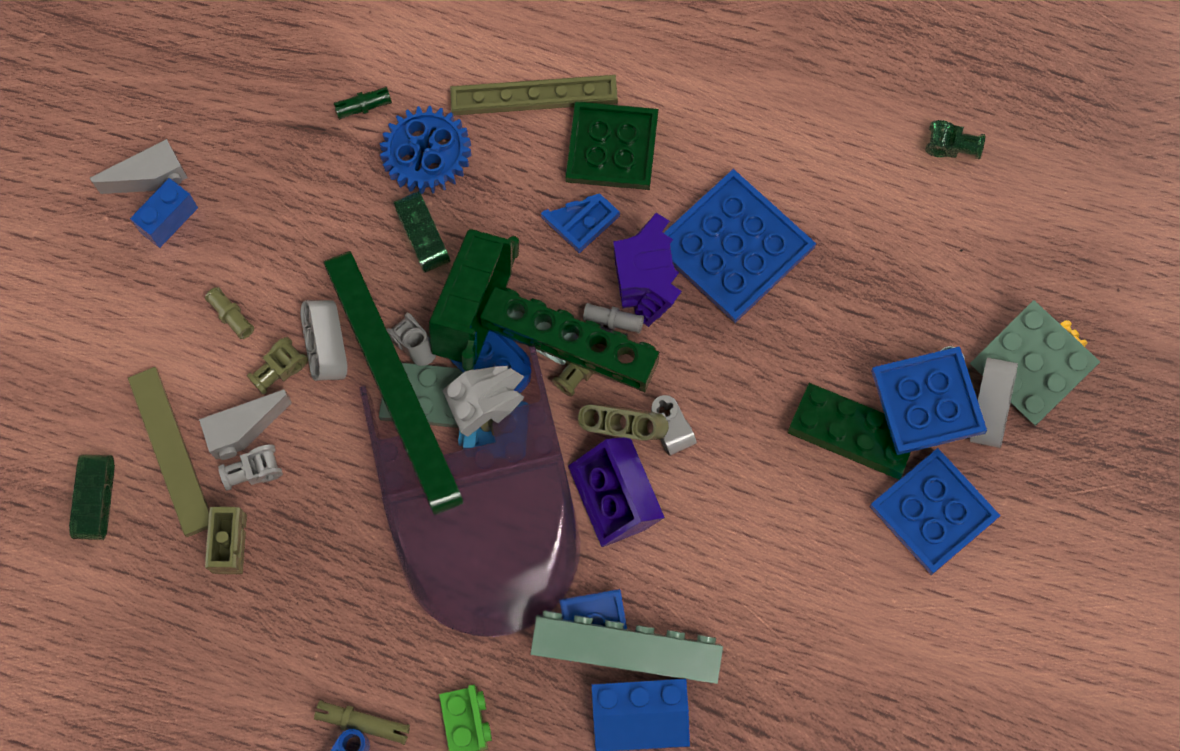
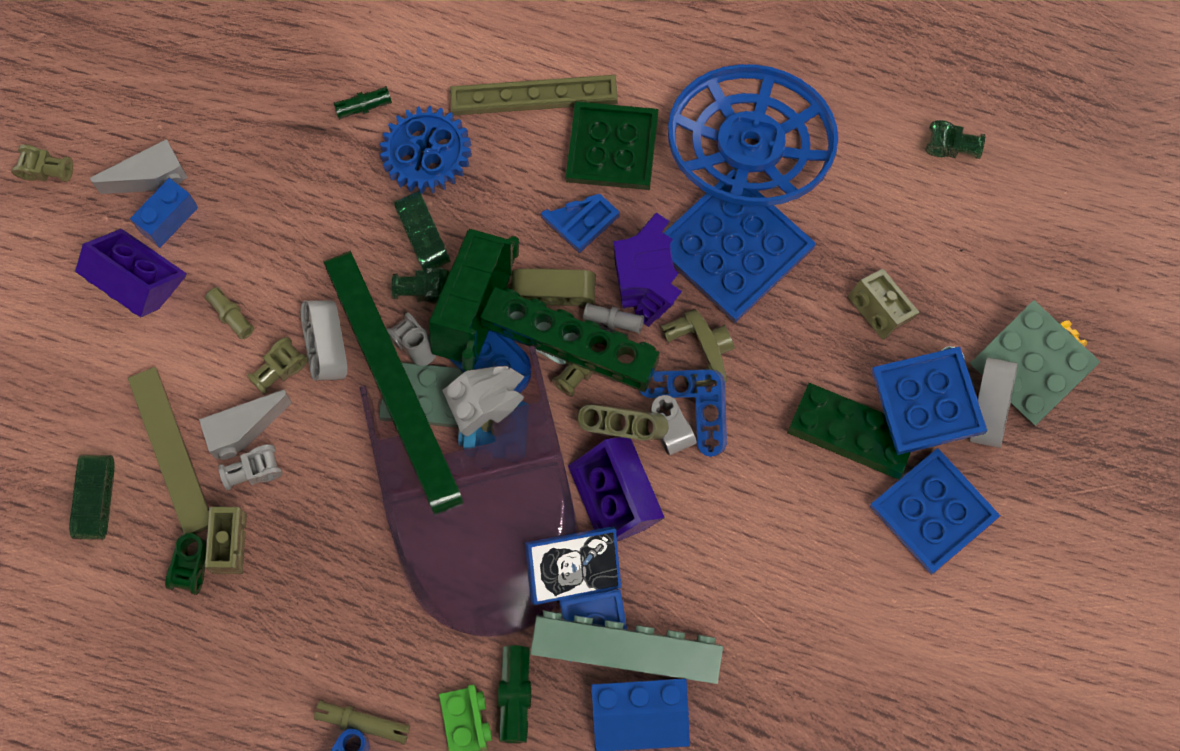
(39, 164): none -> olive connector
(129, 271): none -> dark purple slope
(187, 566): none -> dark green piece
(421, 285): none -> clear green connector
(514, 694): none -> dark green piece
(555, 286): none -> olive beam
(573, 565): none -> tile
(703, 398): none -> blue beam
(713, 342): none -> olive connector
(753, 125): none -> blue dish
(882, 303): none -> olive bracket

